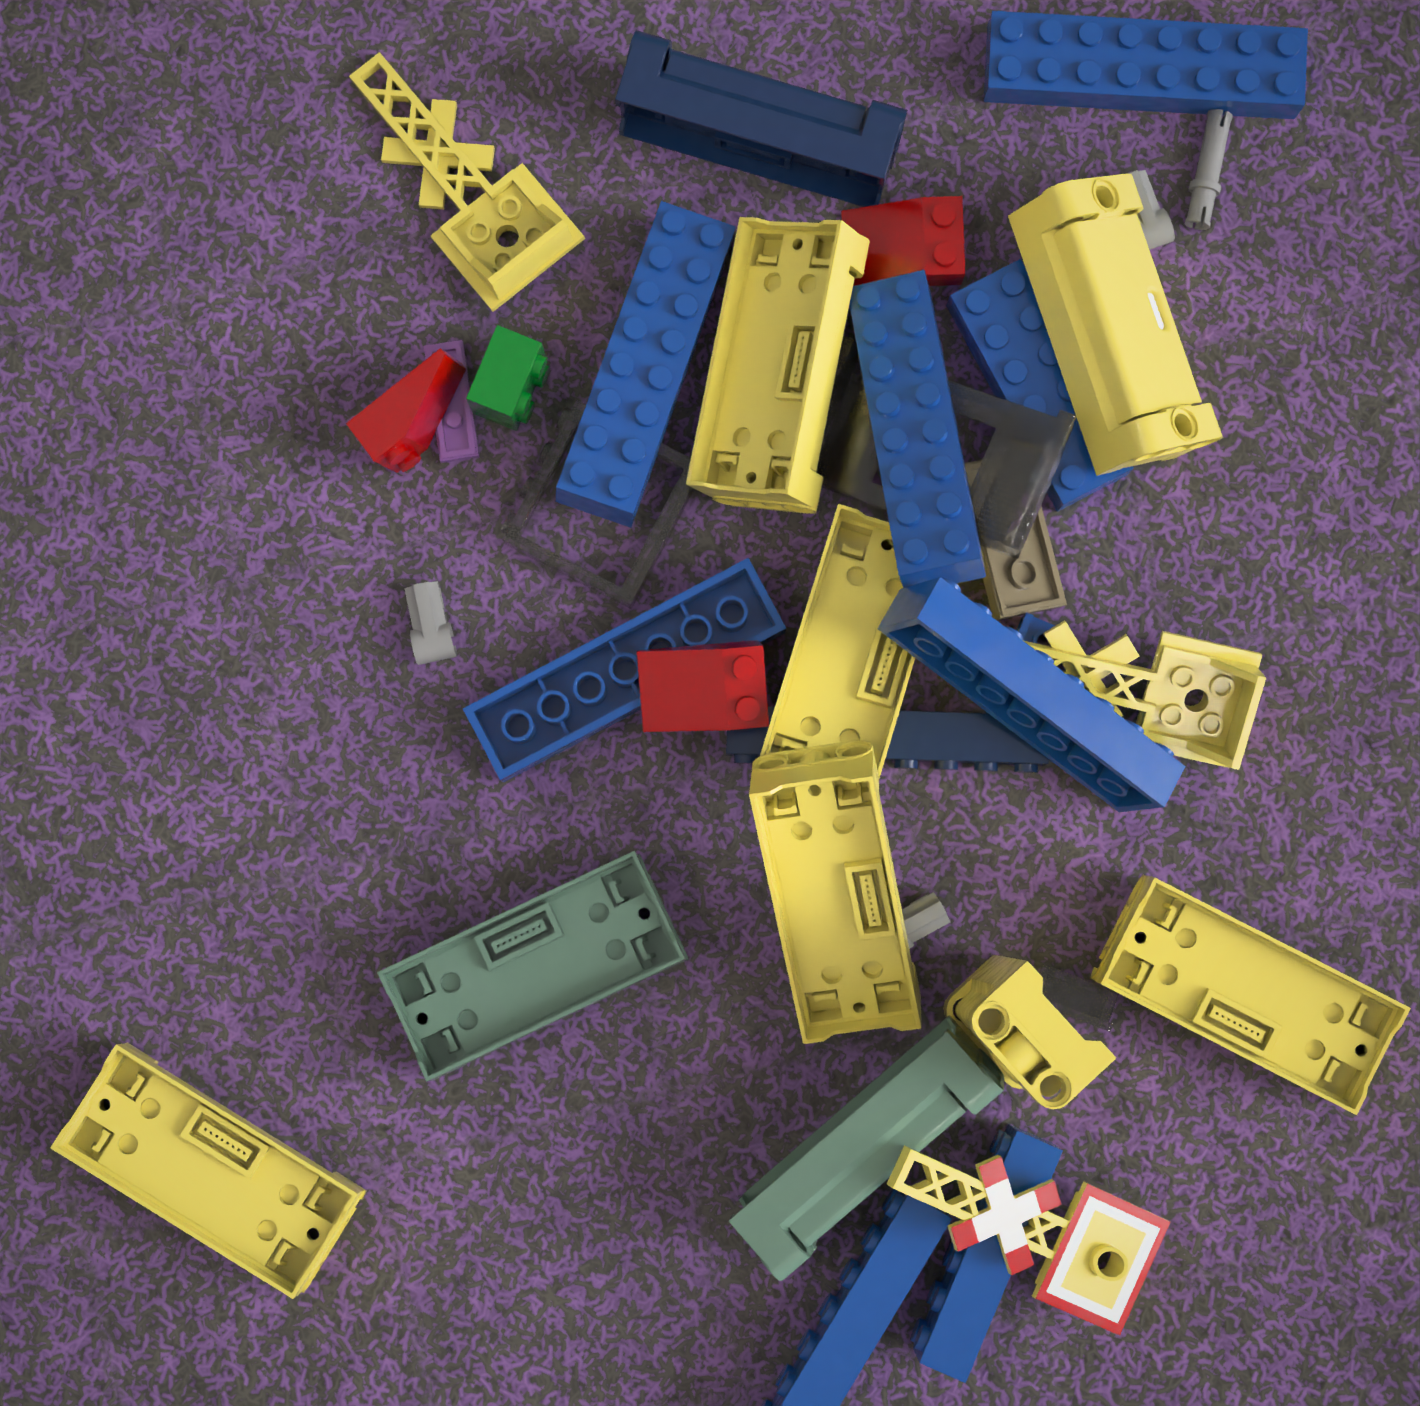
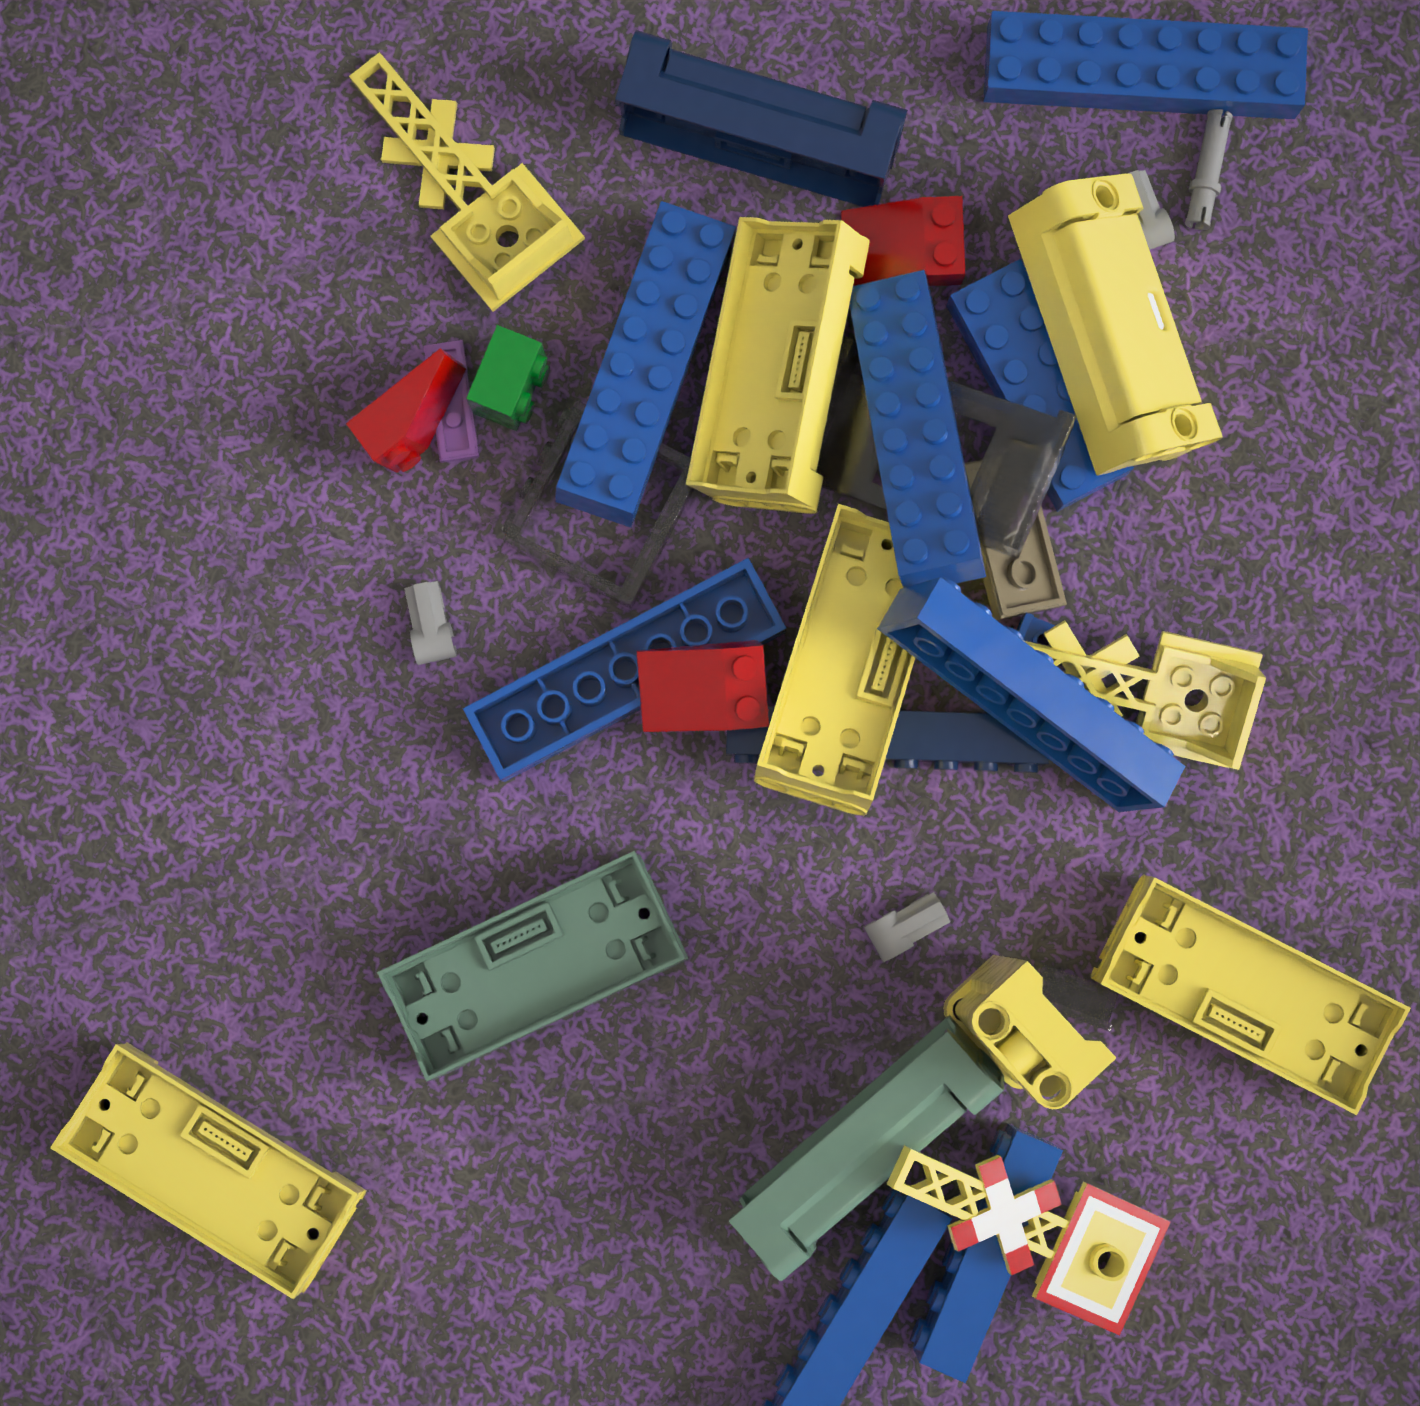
(834, 889): light yellow piece -> none

